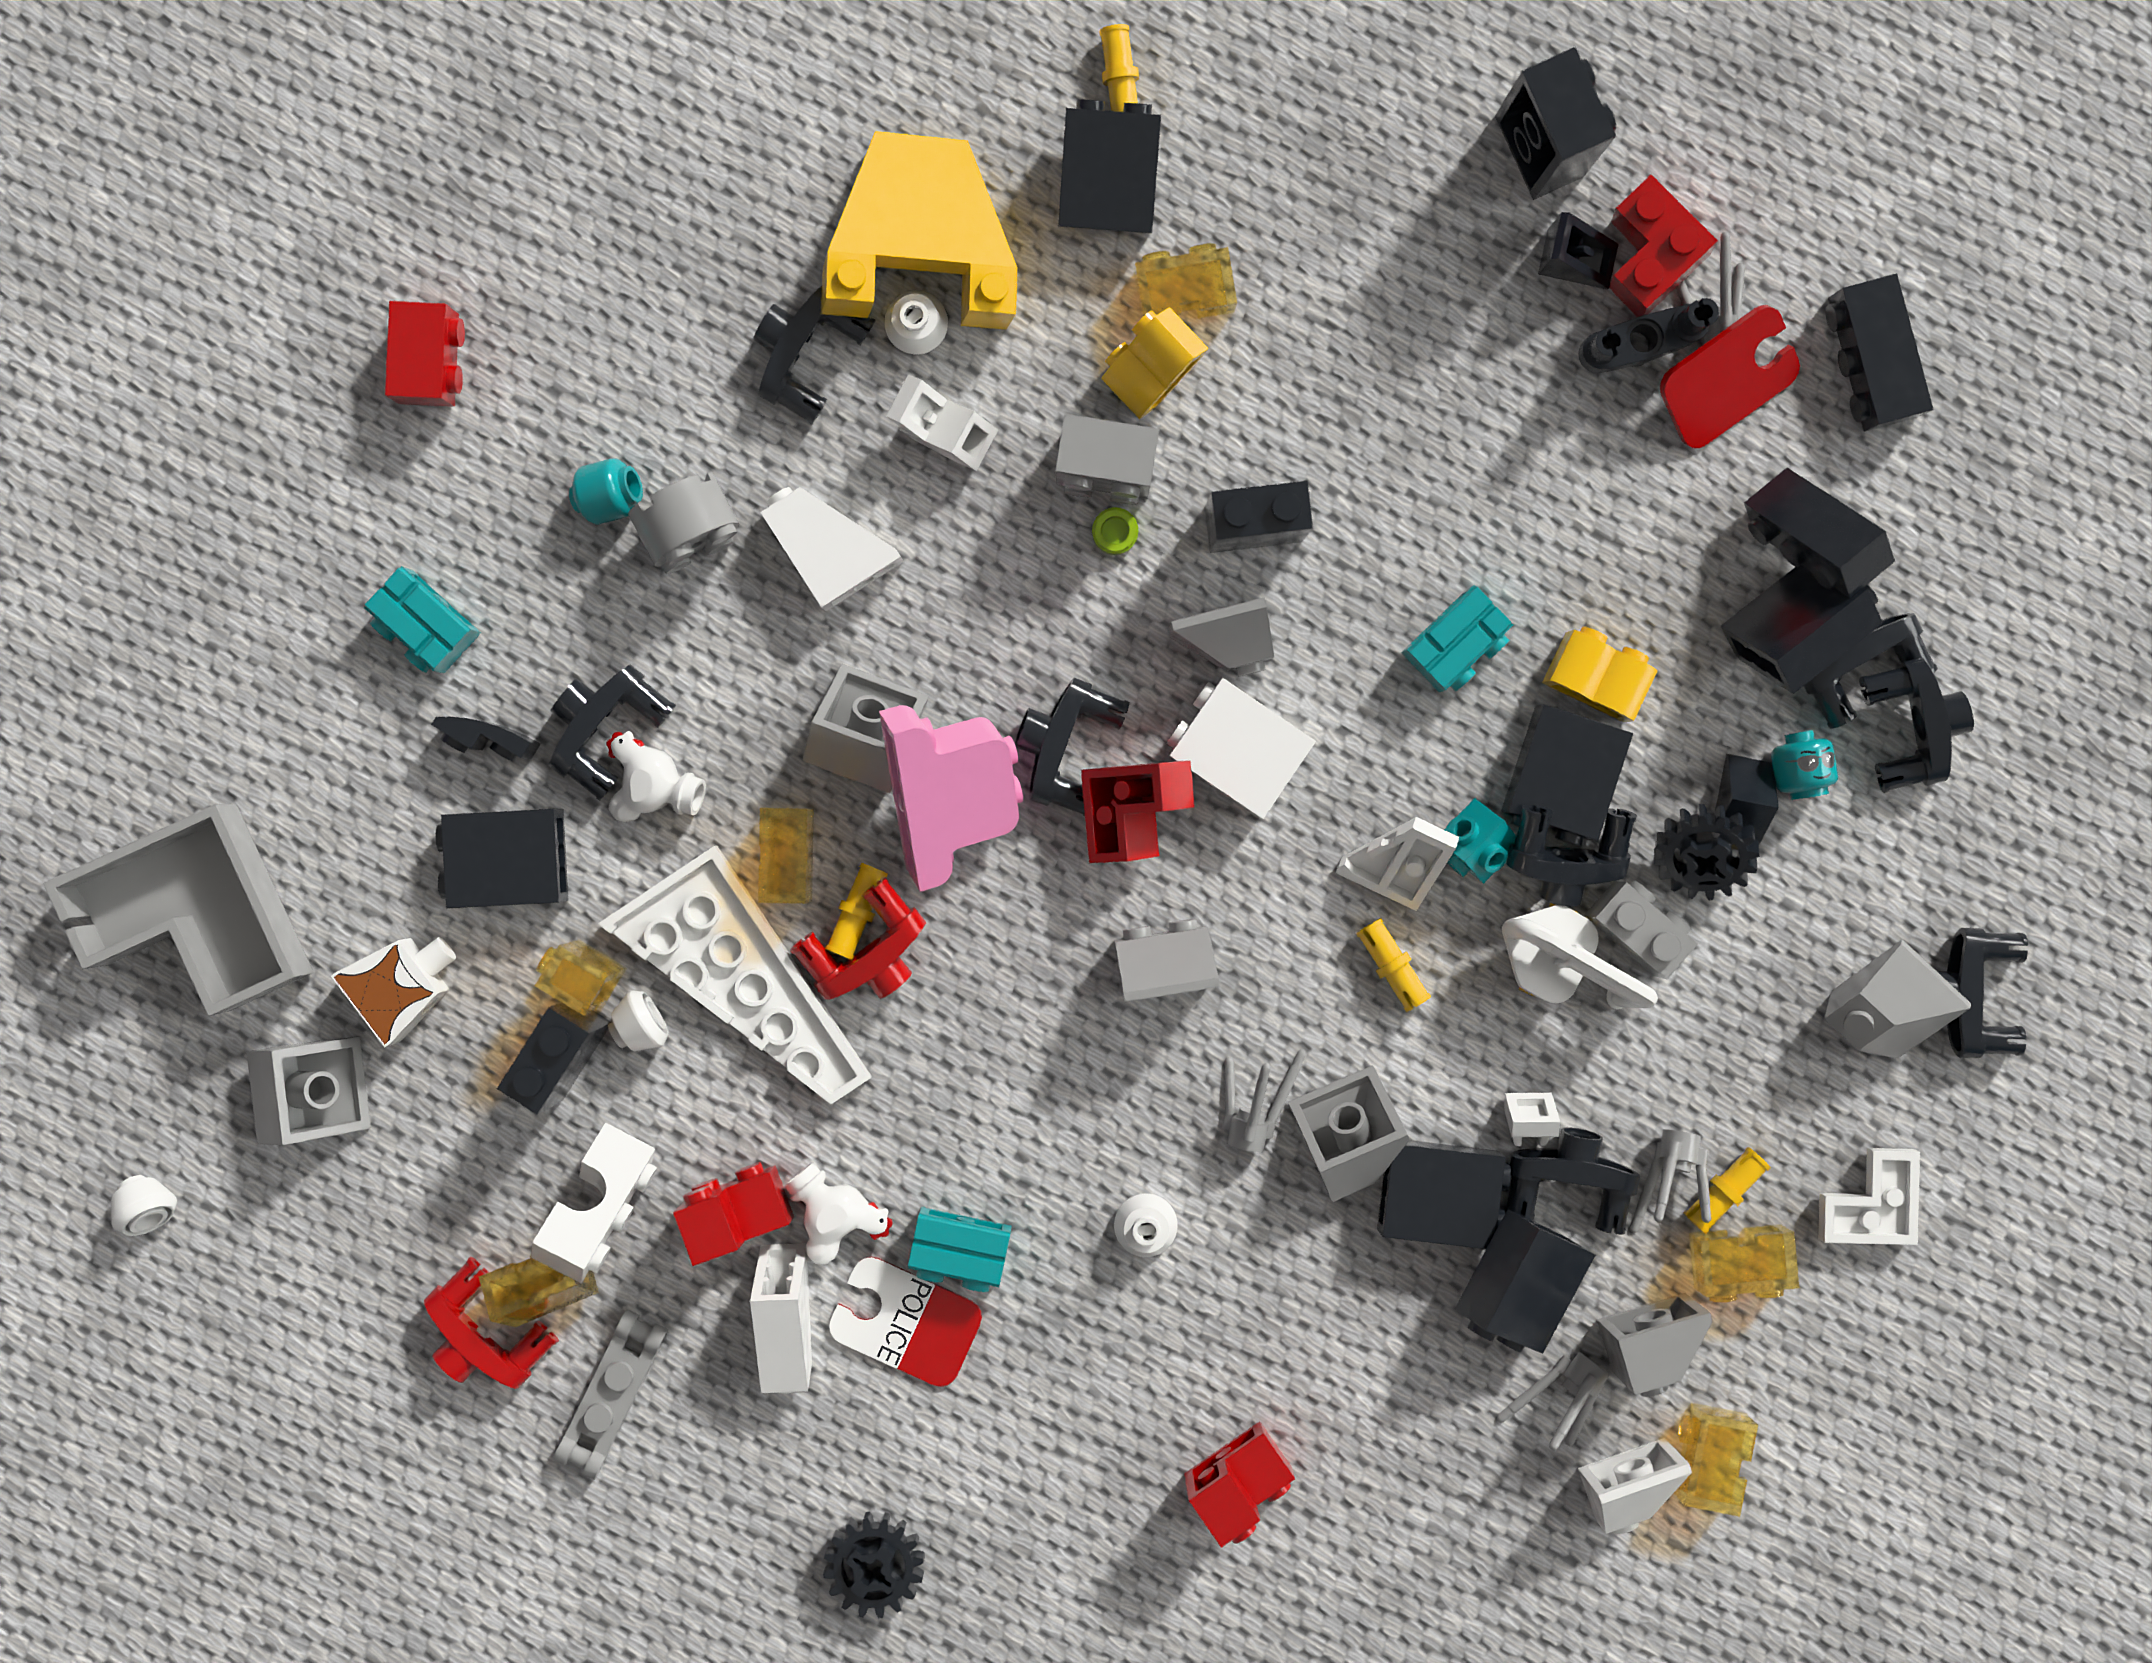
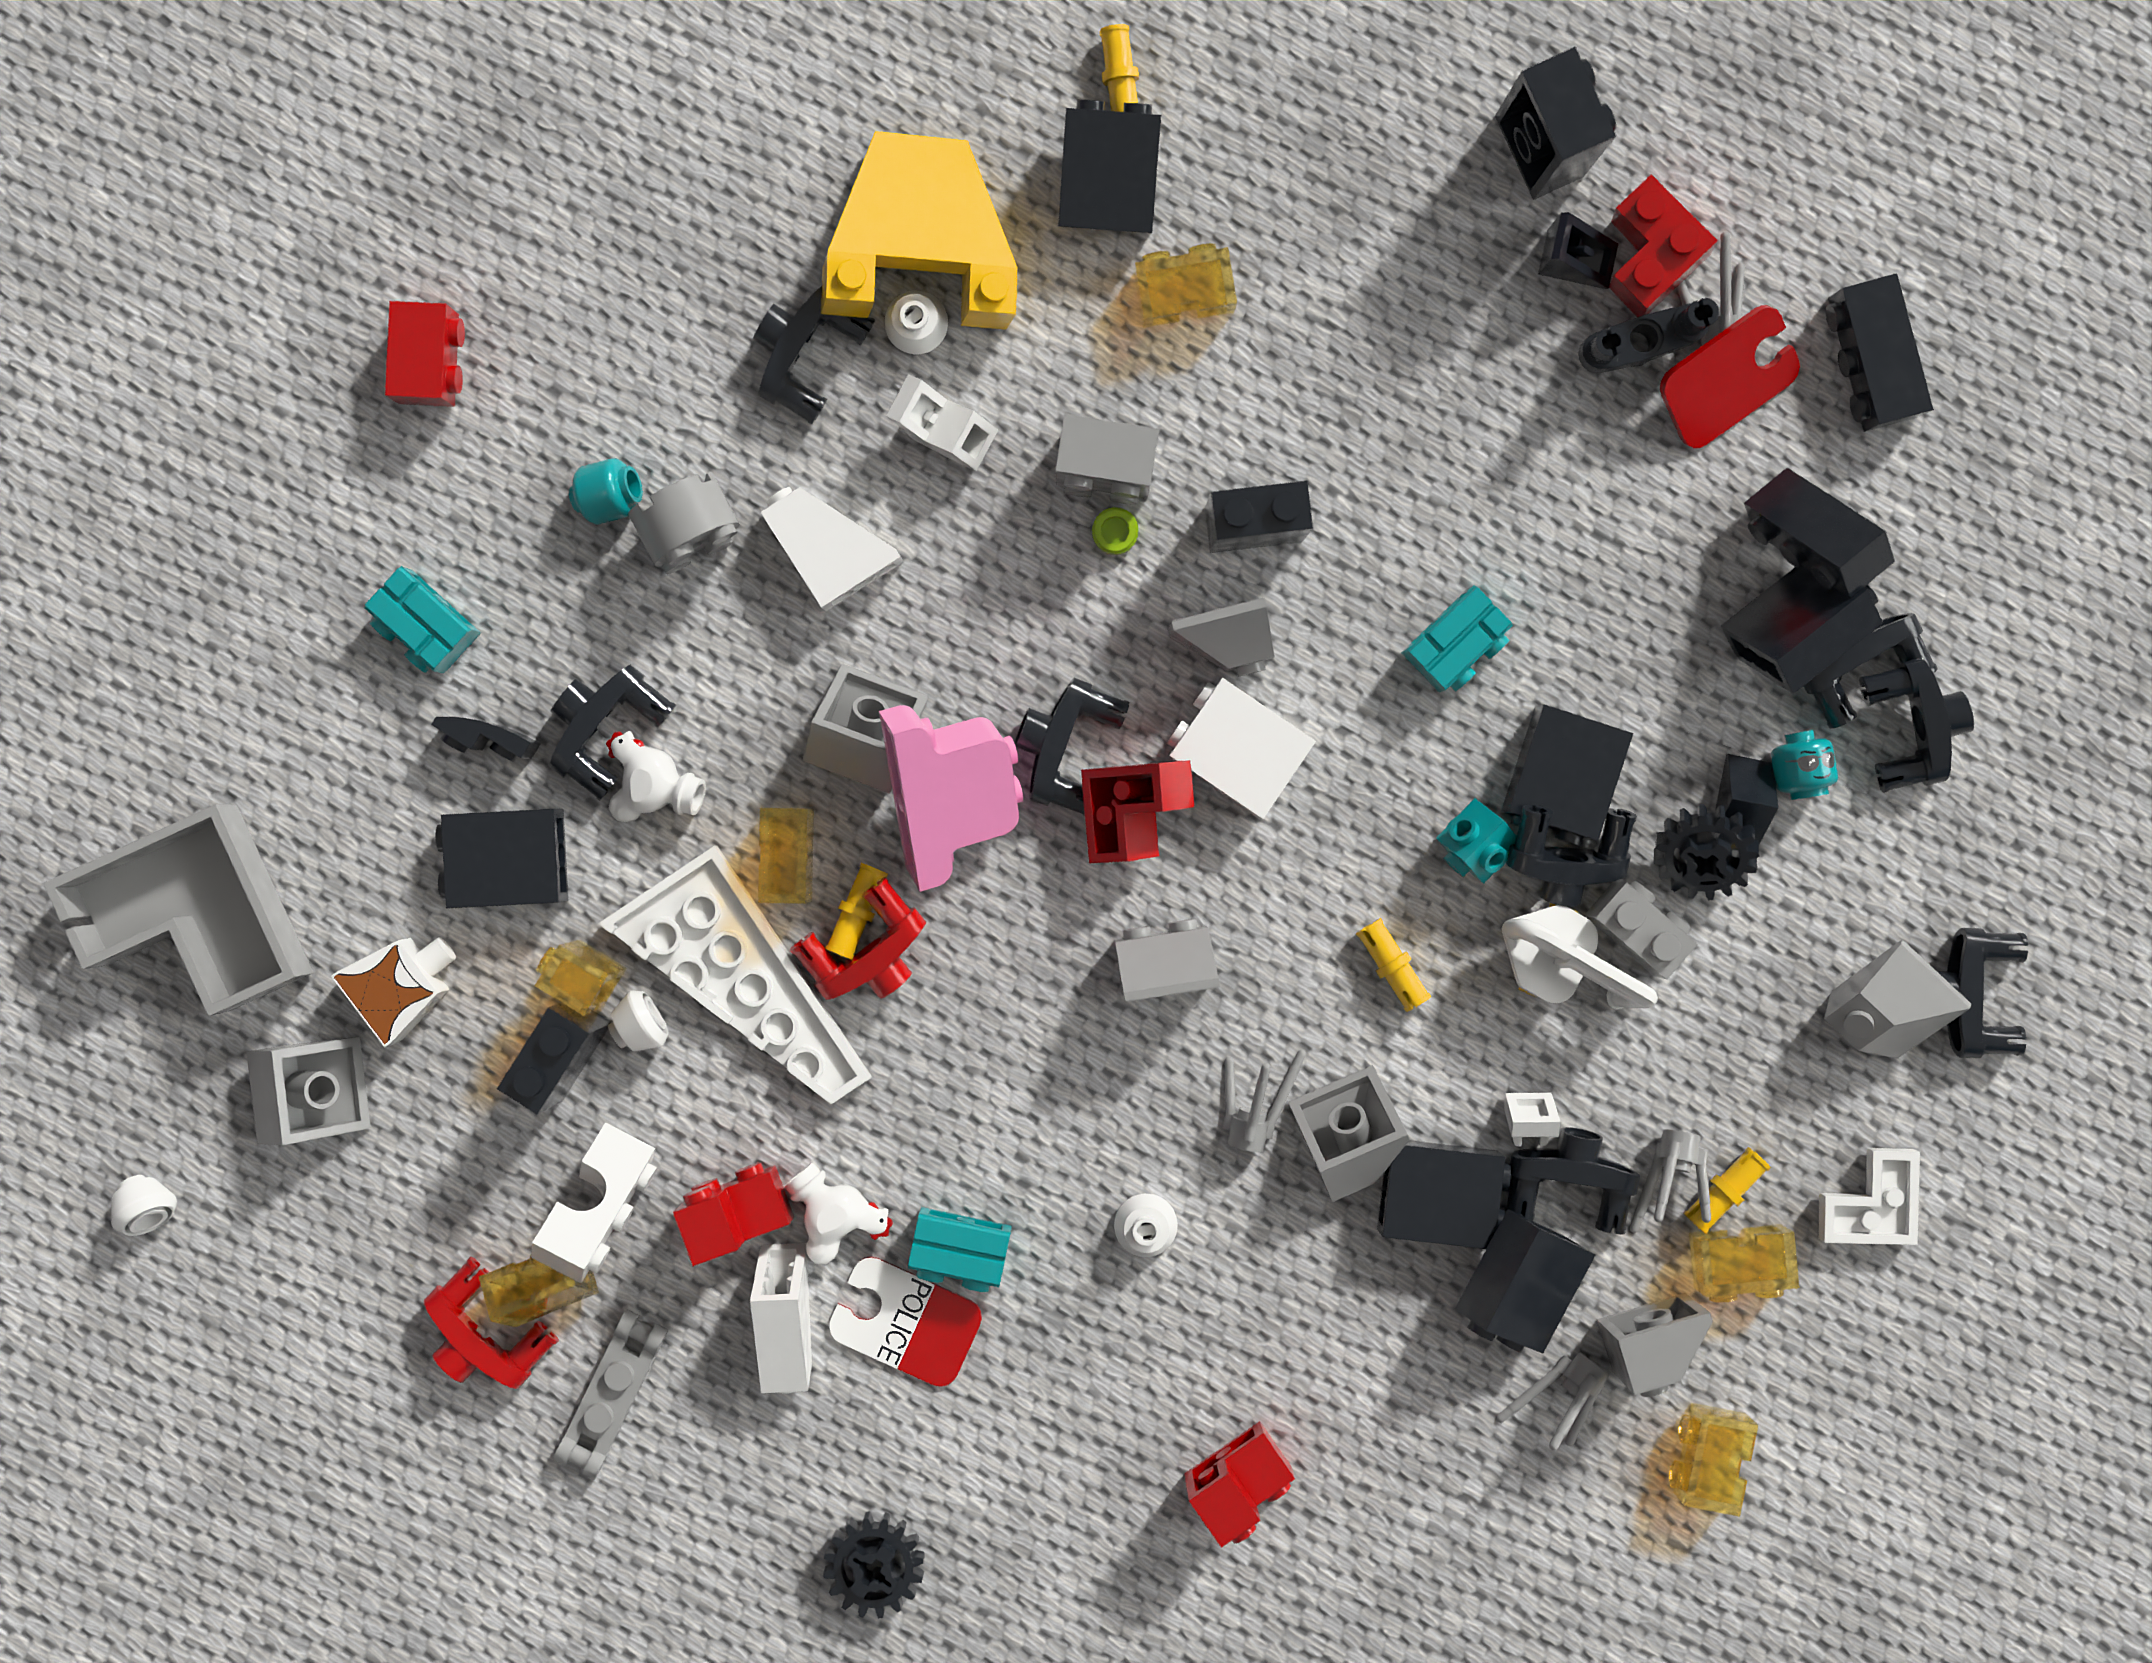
(1153, 361): yellow brick -> none
(1401, 861): white wing -> none
(1600, 674): yellow brick -> none
(1633, 1484): white slope -> none

